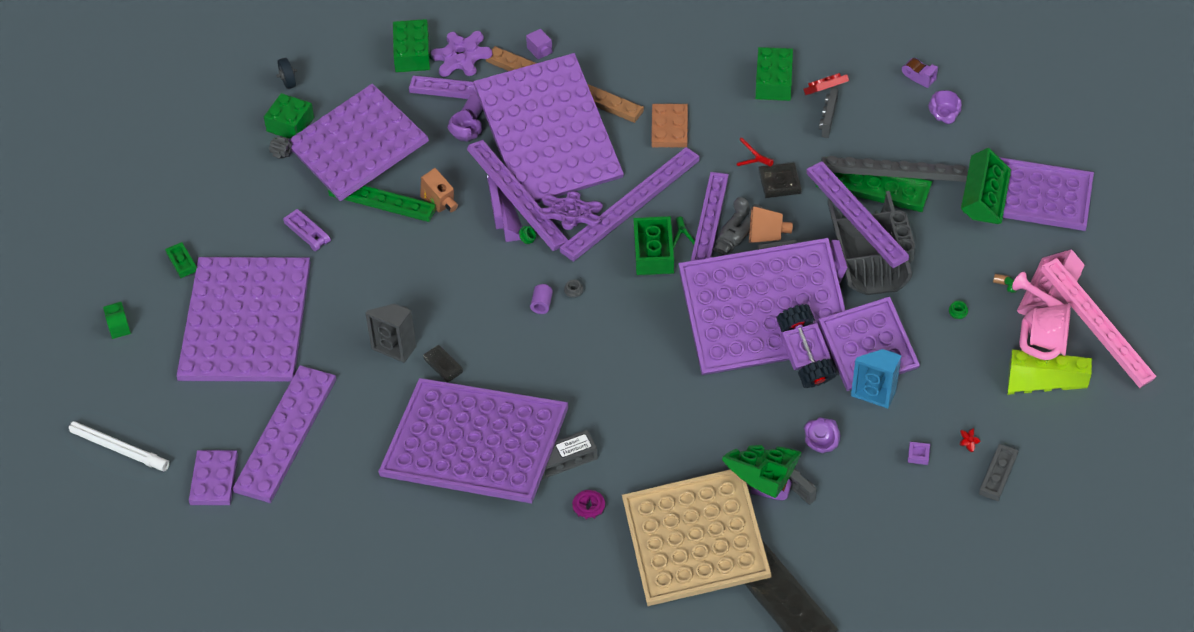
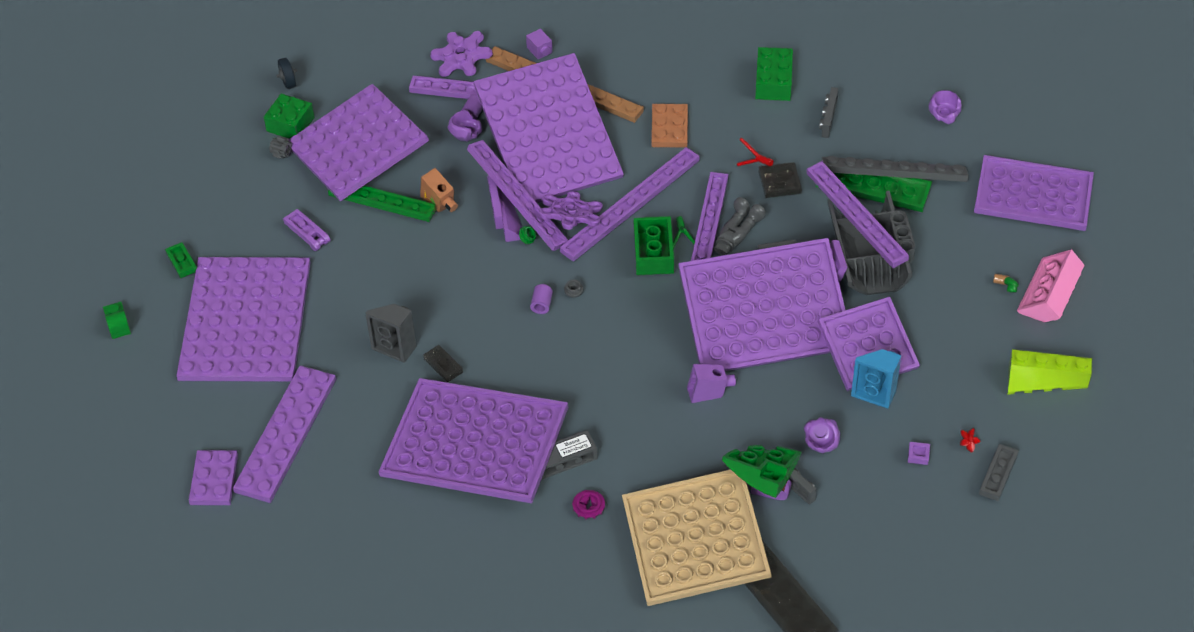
(119, 446): white axle -> none
(411, 45): green brick -> none
(708, 382): none -> medium lavender torso
(767, 225): nougat torso -> none
(805, 346): plate -> none
(825, 83): plate -> none
(919, 72): medium lavender leg -> none
(958, 310): green plate -> none
(986, 187): green slope -> none
(1046, 325): bright pink piece -> none
(1098, 323): bright pink plate -> none

